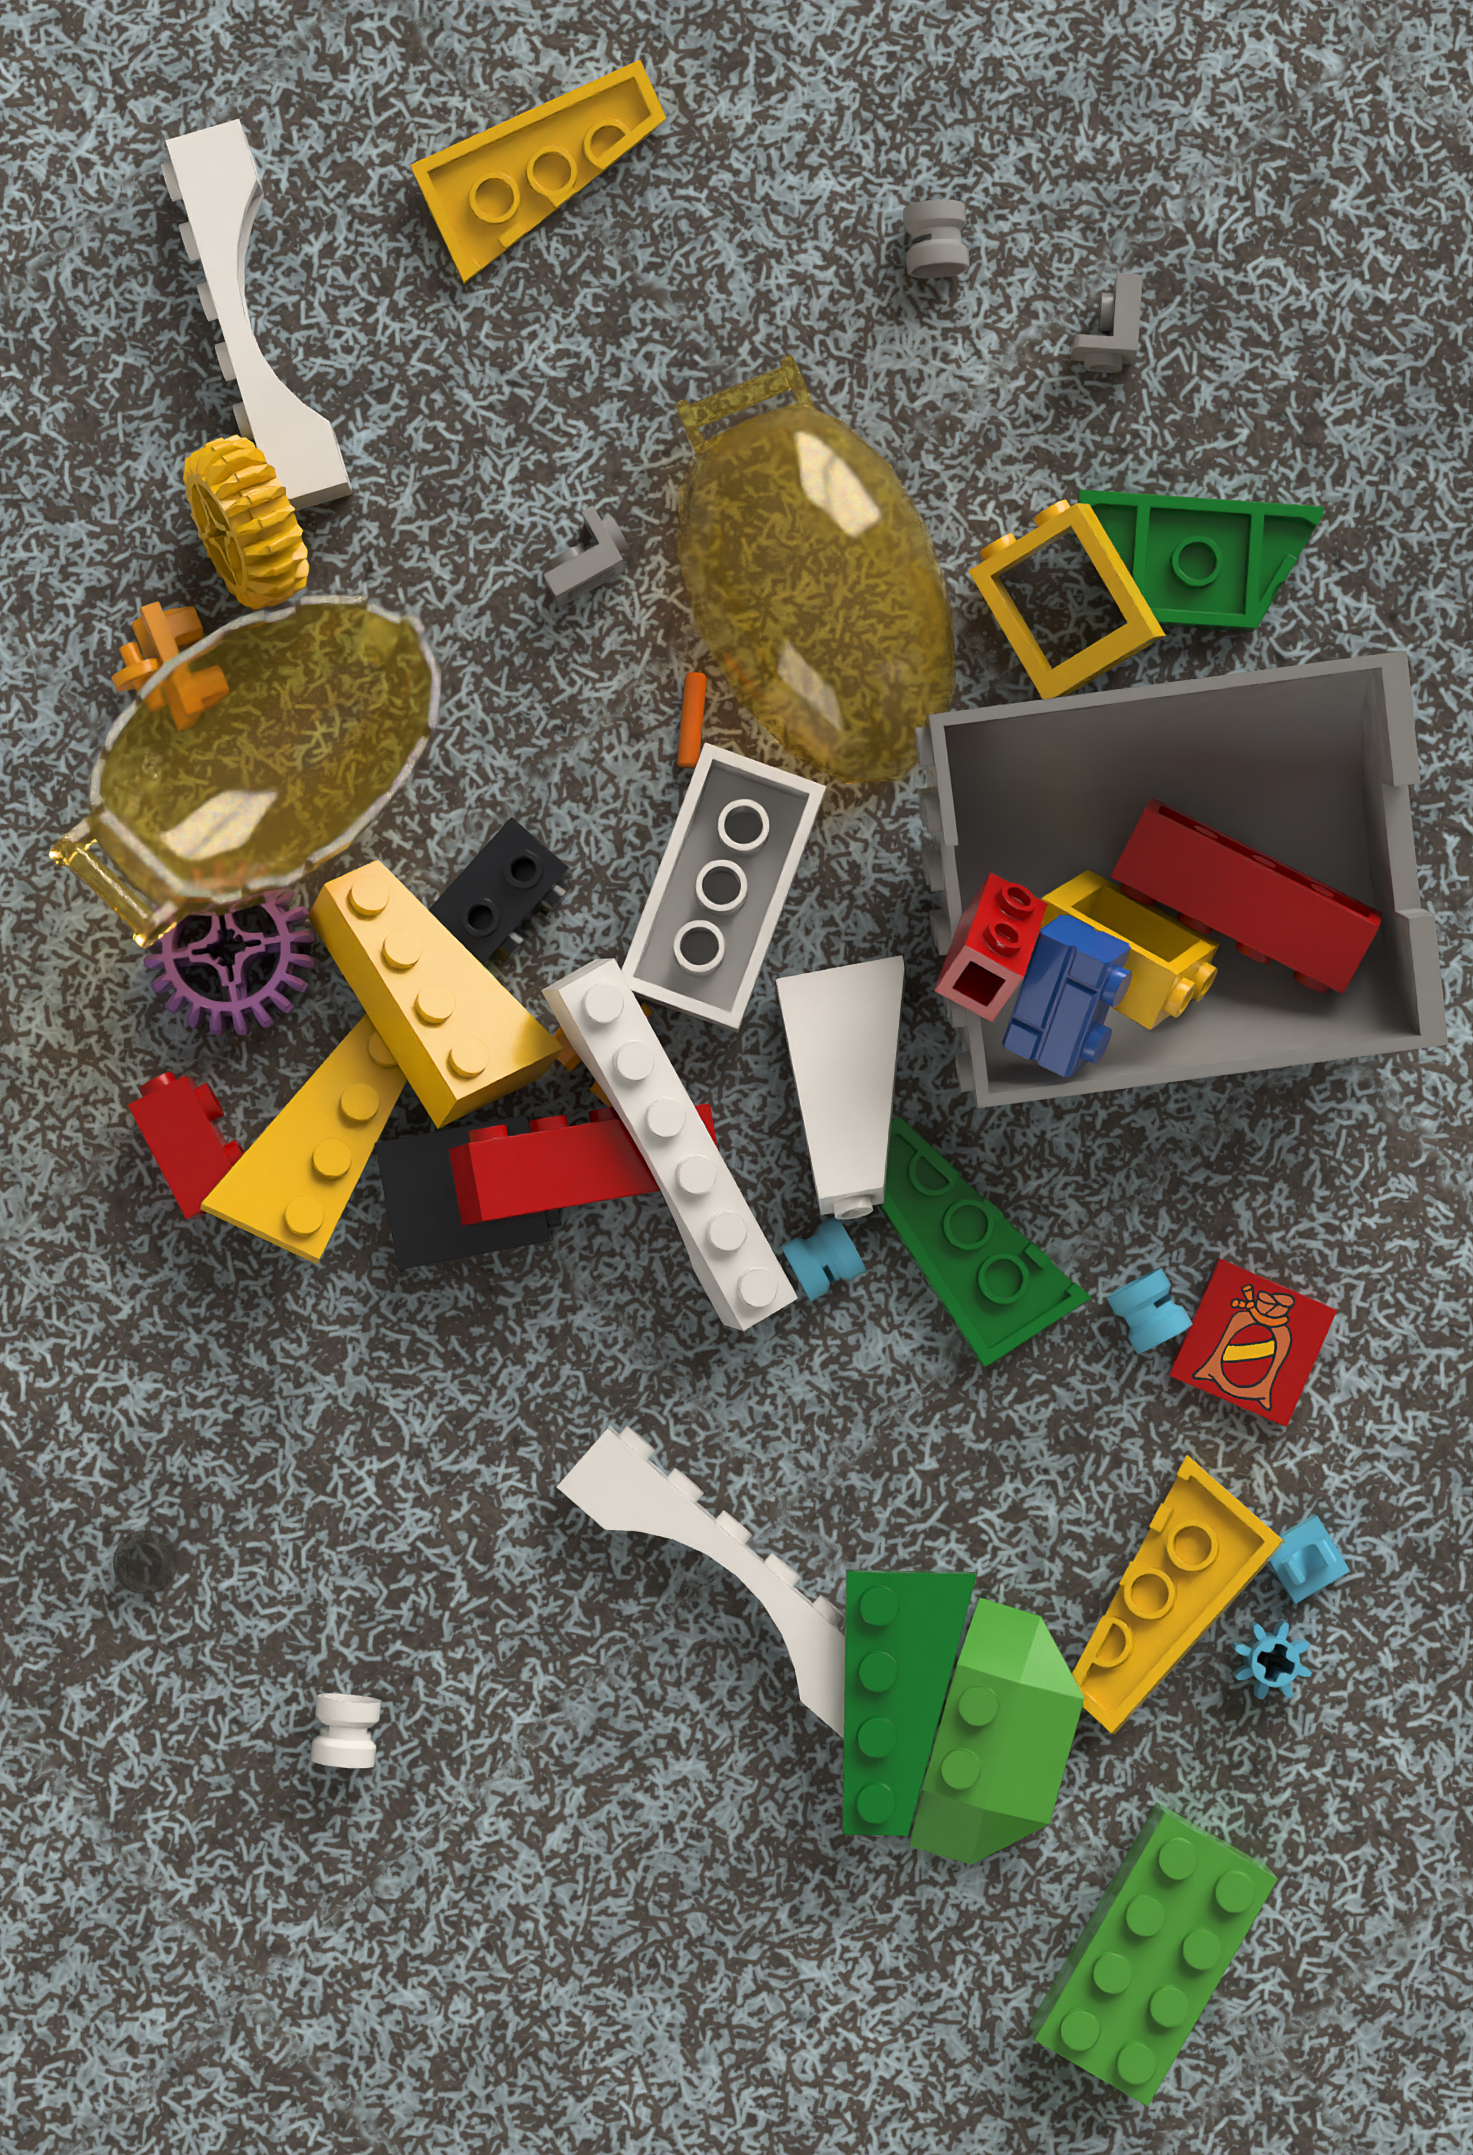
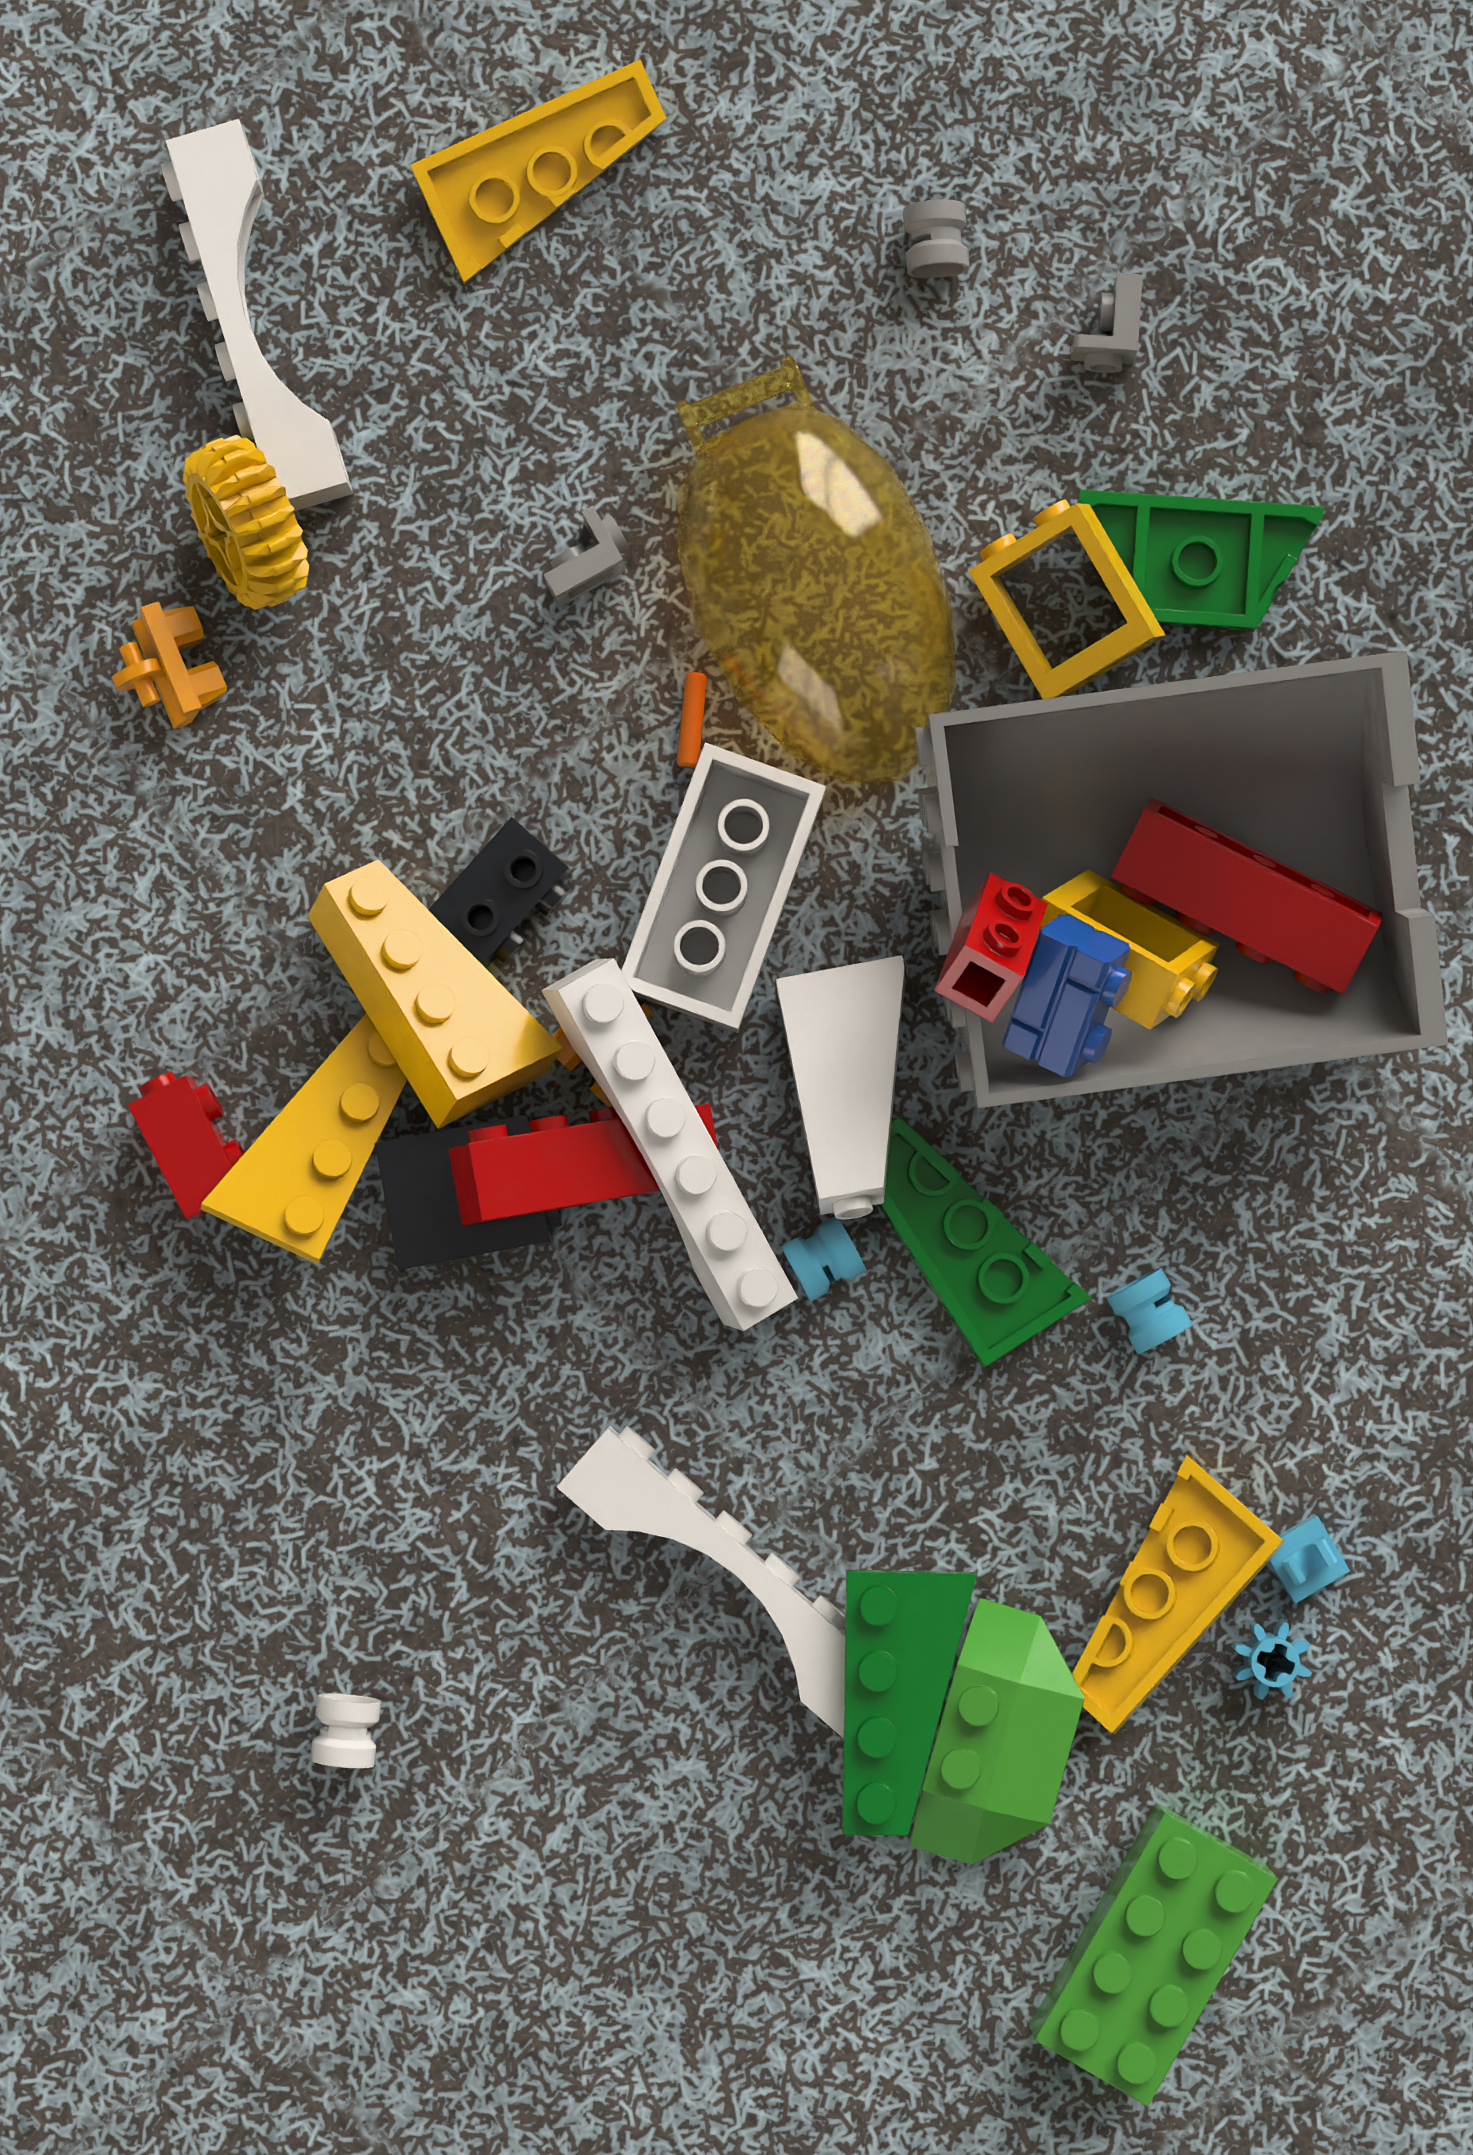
(145, 1561): clear smoke plate -> none
(235, 980): medium lavender gear -> none
(255, 760): clear yellow windscreen -> none
(1252, 1342): red tile -> none

